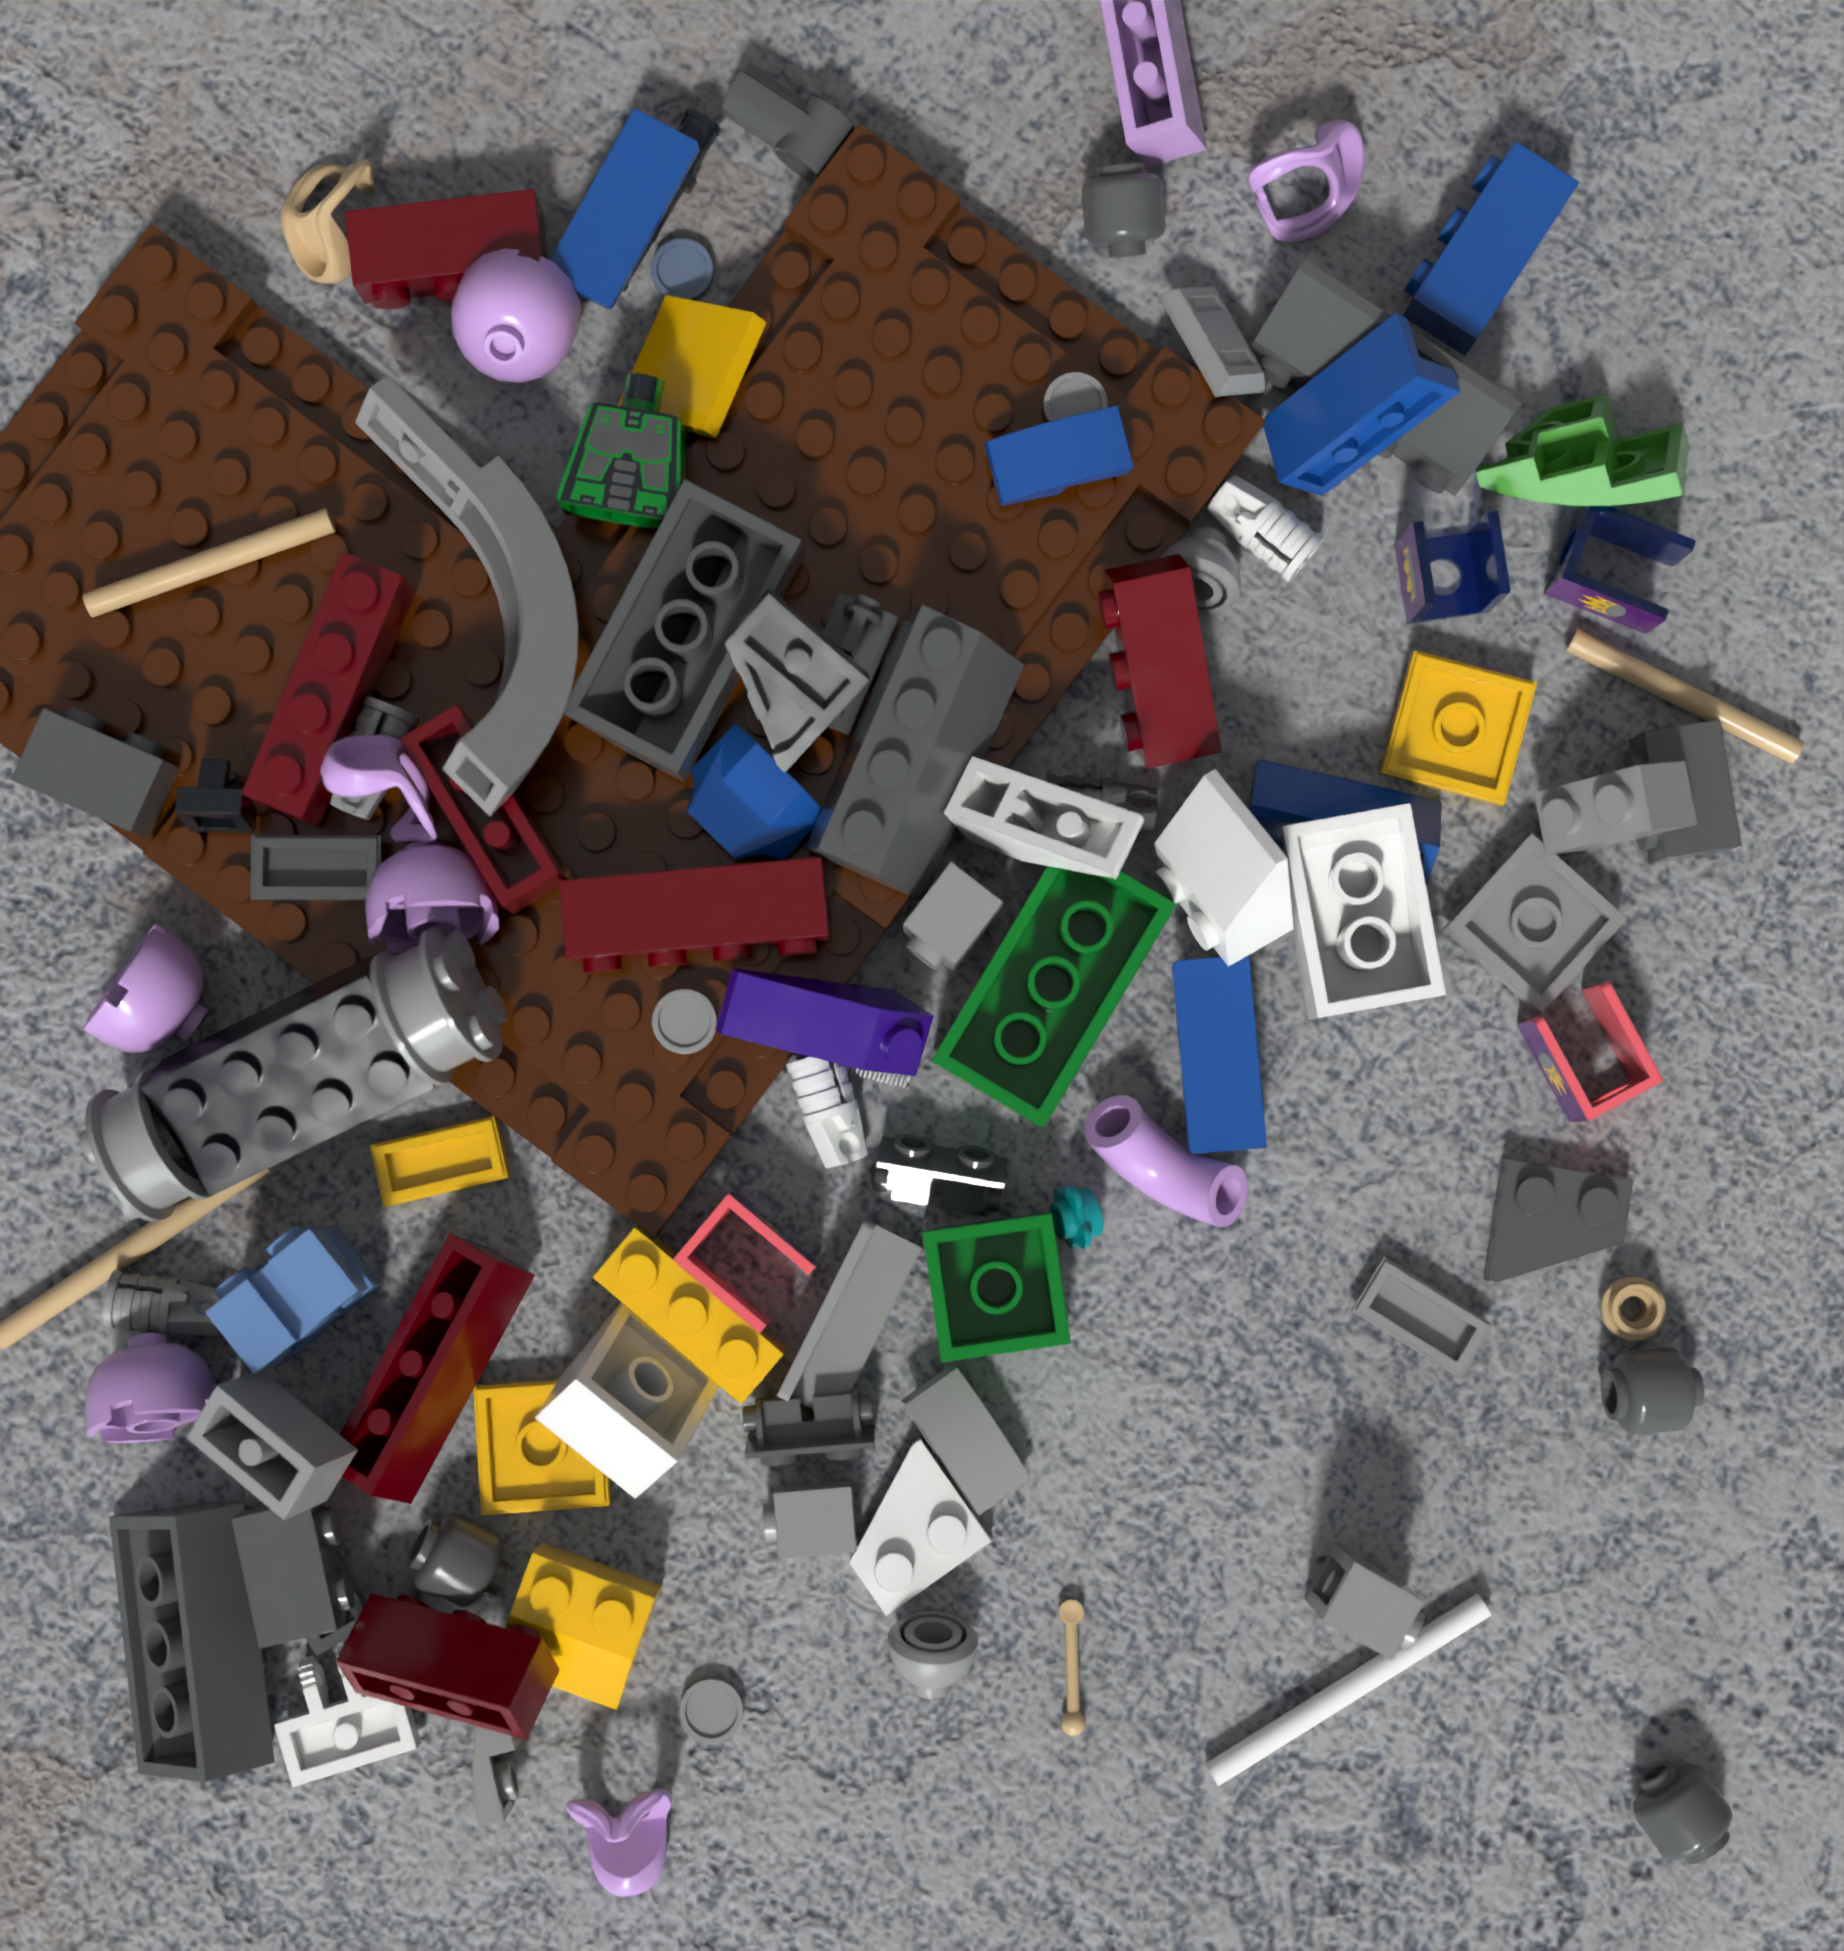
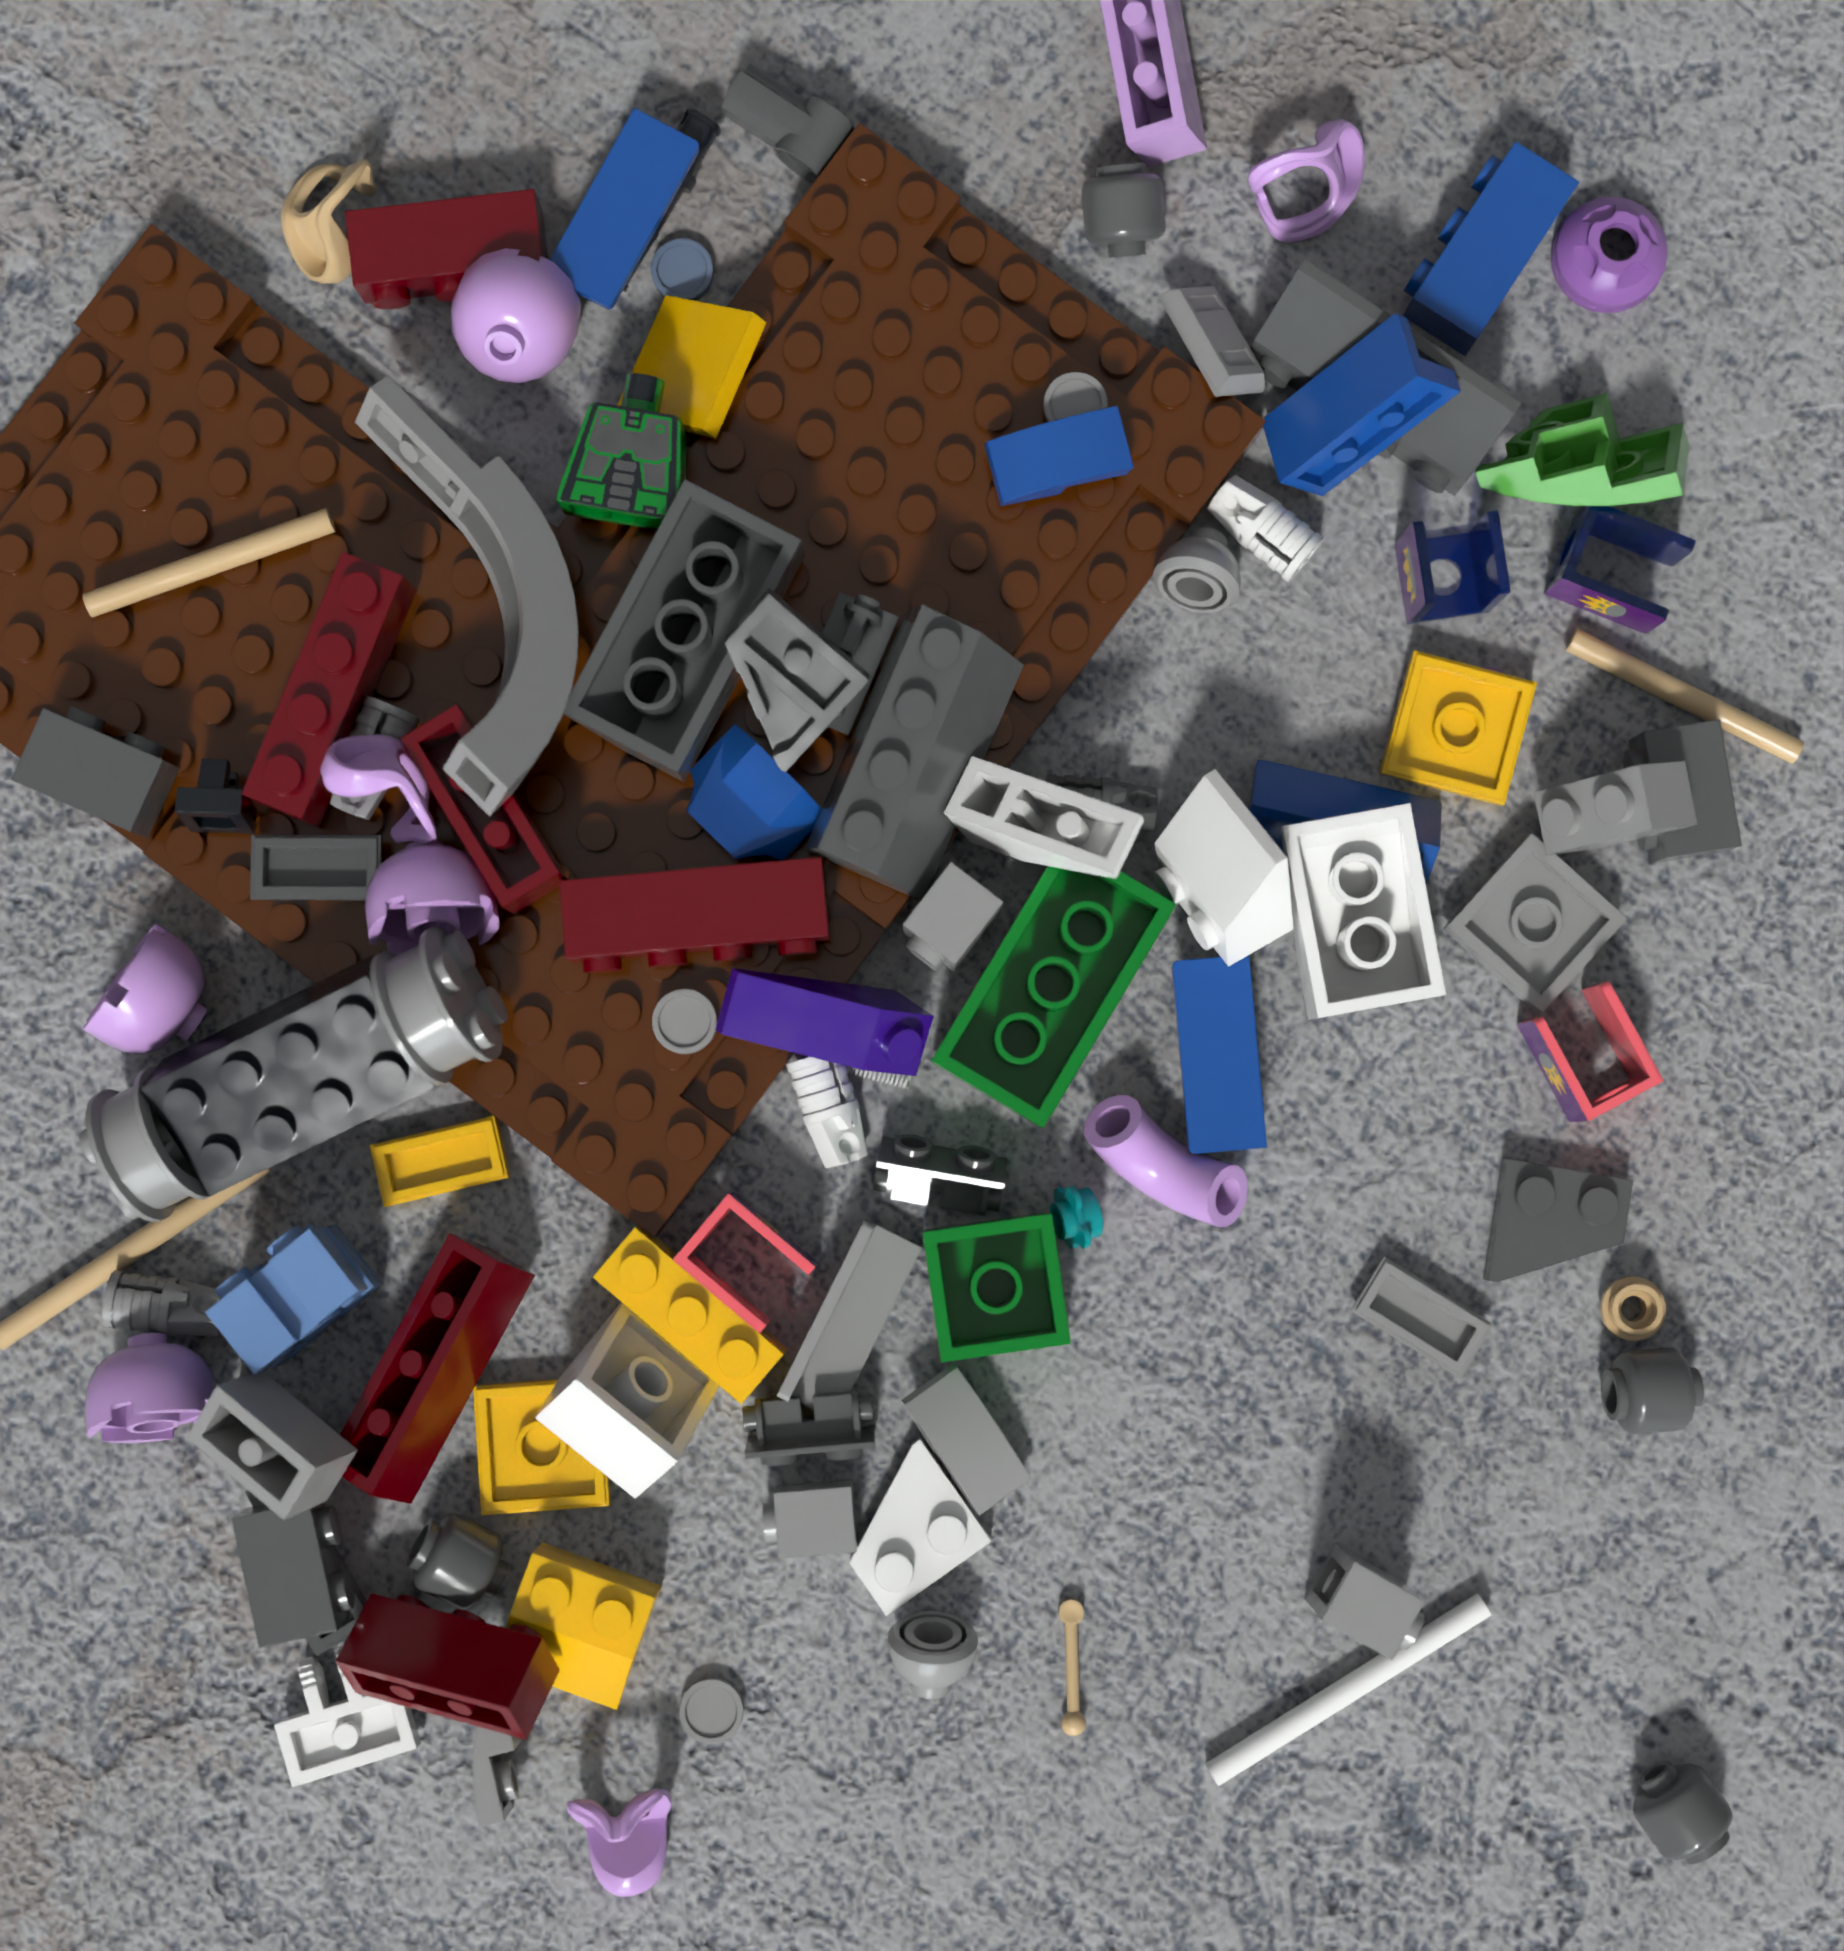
(190, 1644): dark grey slope -> none
(1160, 661): dark red brick -> none
(1589, 274): none -> medium lavender piece

